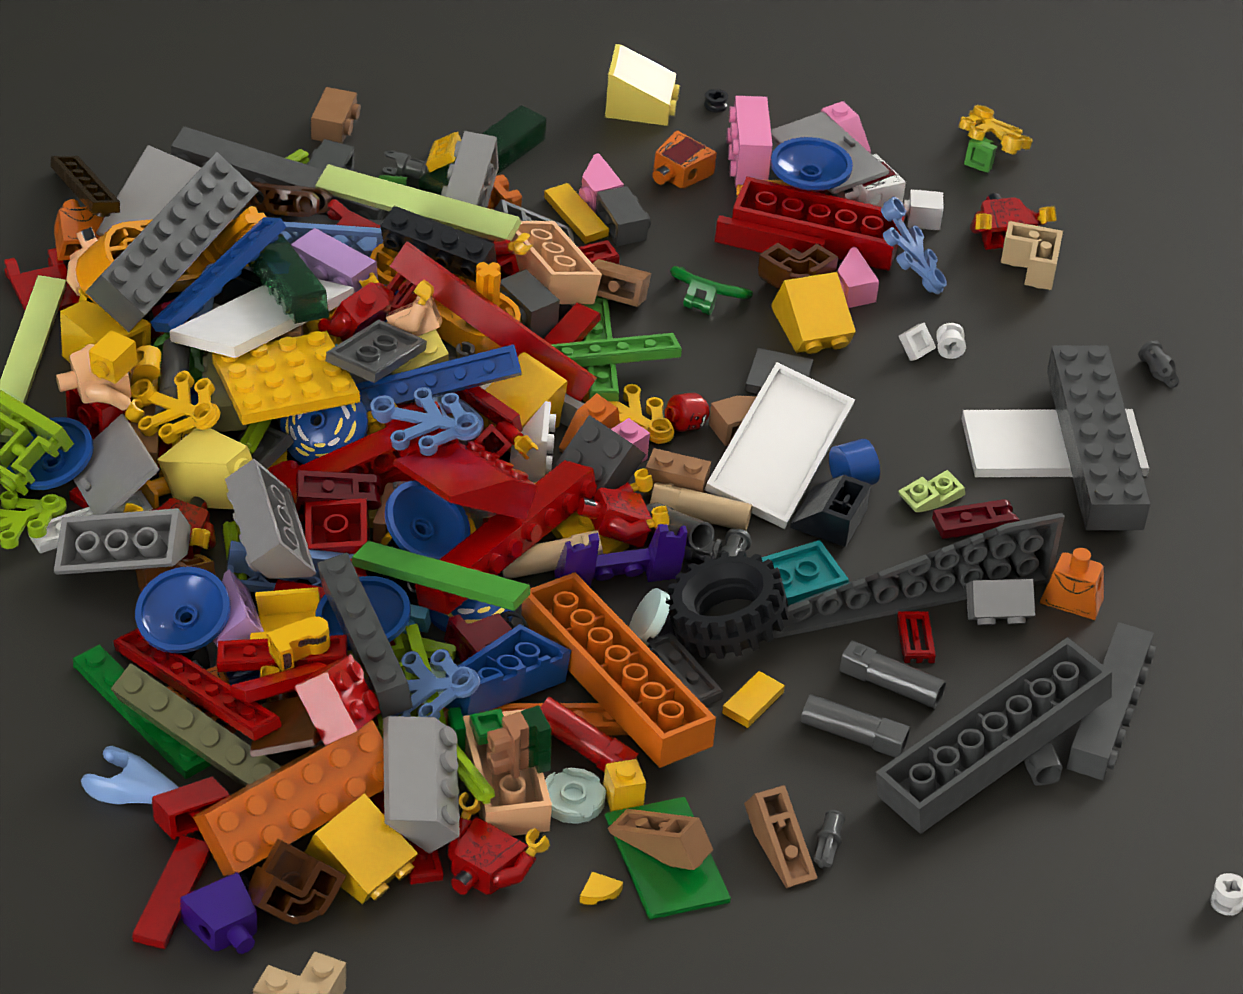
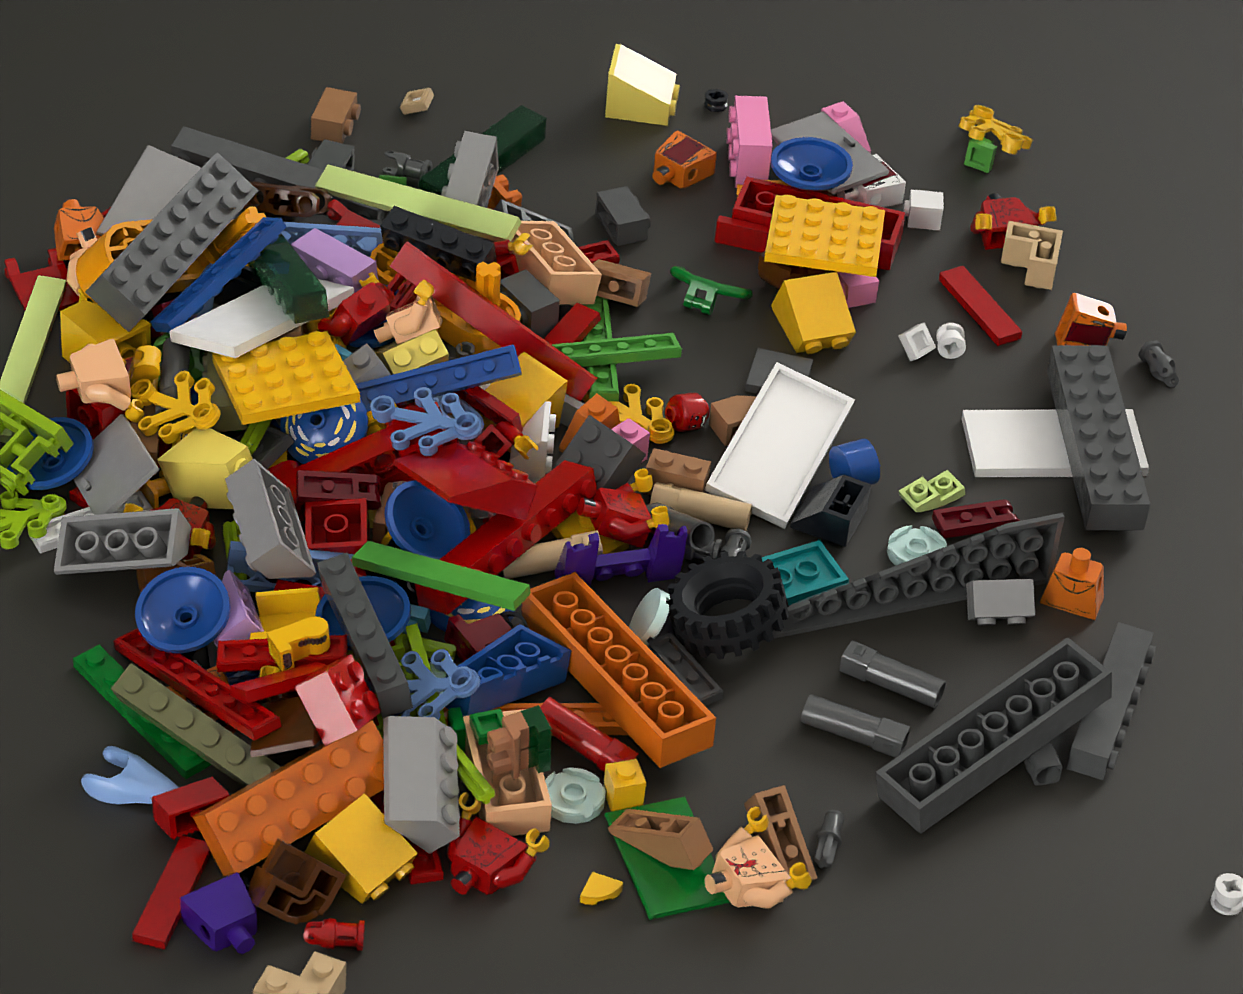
(85, 185): dark brown plate -> none
(113, 356): yellow brick -> none
(333, 933): none -> red piece
(376, 351): dark grey tile -> none
(417, 101): none -> tan tile
(442, 151): yellow tile -> none
(576, 213): yellow tile -> none
(597, 178): bright pink slope -> none
(749, 870): none -> light nougat torso
(753, 699): yellow tile -> none
(825, 235): none -> yellow plate
(912, 243): medium blue plant -> none
(912, 543): none -> light aqua tile
(917, 653): red tile -> none
(980, 305): none -> red tile
(1088, 323): none -> orange torso

